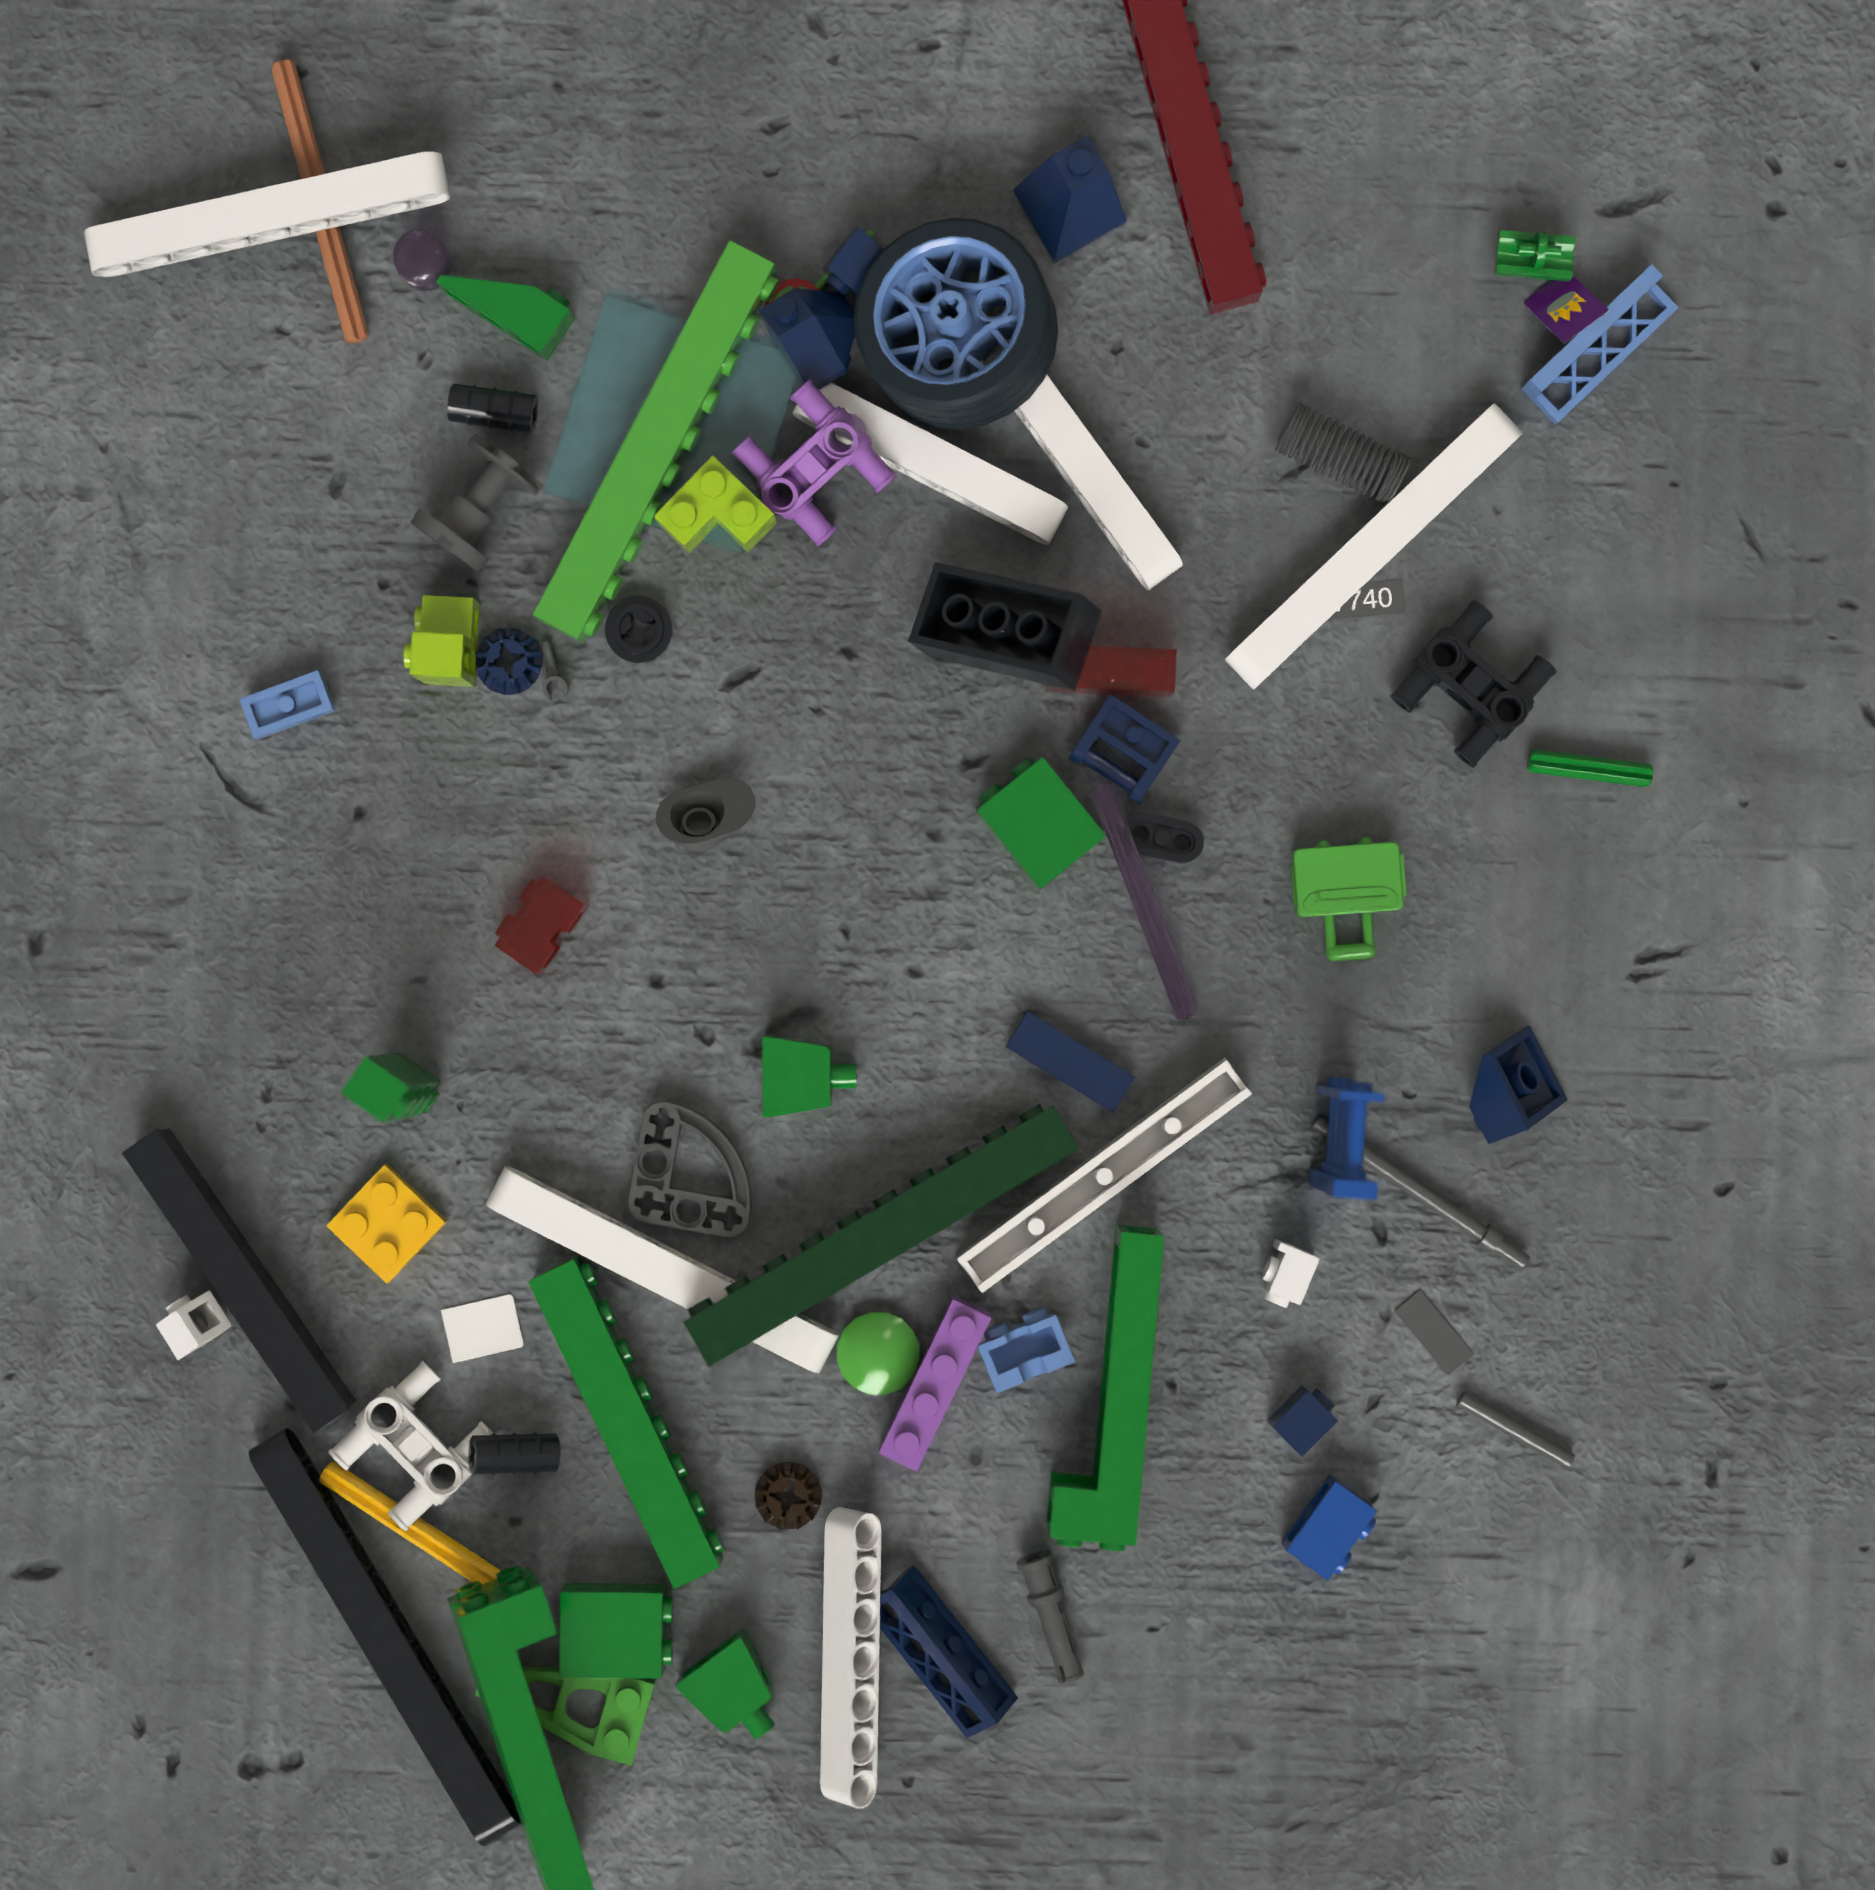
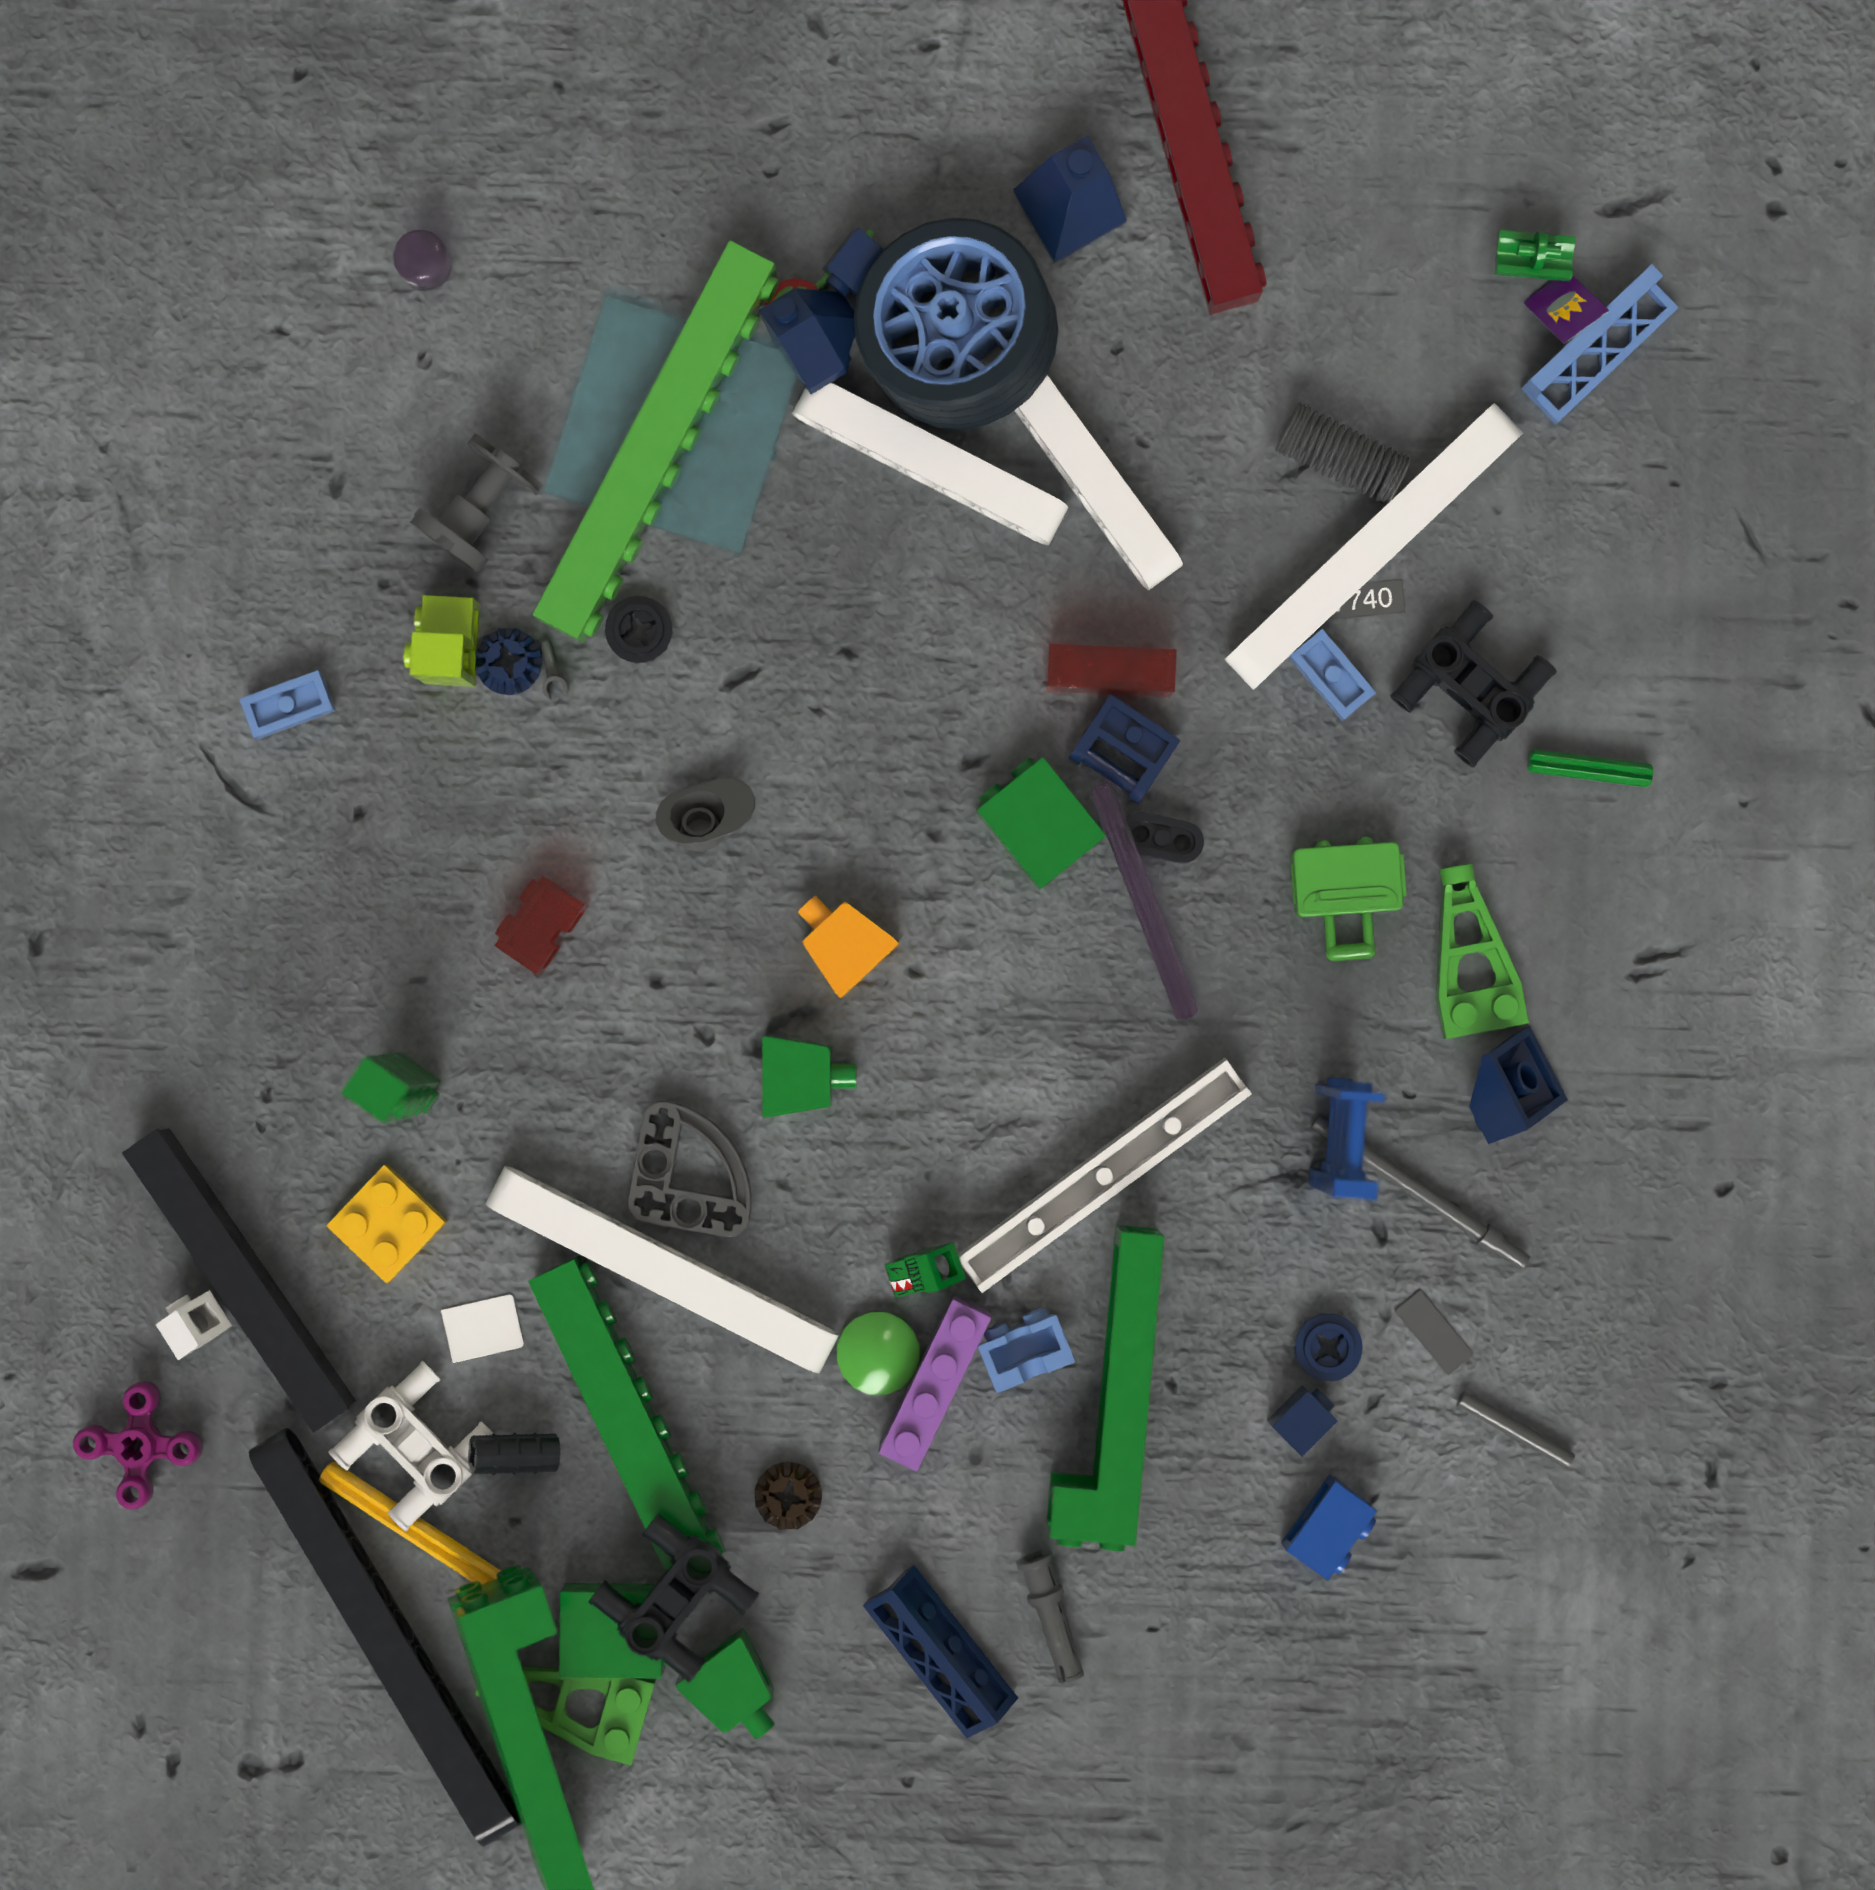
(121, 1445): none -> magenta gear
(267, 214): white beam -> none
(311, 165): nougat axle -> none
(492, 408): black axle -> none
(518, 310): green slope -> none
(673, 1598): none -> black piece
(712, 499): lime brick -> none
(814, 463): medium lavender piece -> none
(844, 943): none -> light orange torso
(850, 1657): white beam -> none
(880, 1235): dark green brick -> none
(920, 1273): none -> green leg
(1005, 626): black brick -> none
(1070, 1061): dark blue tile -> none
(1288, 1274): white brick -> none
(1332, 674): none -> medium blue plate
(1348, 1347): none -> dark blue gear
(1480, 1009): none -> bright green plate

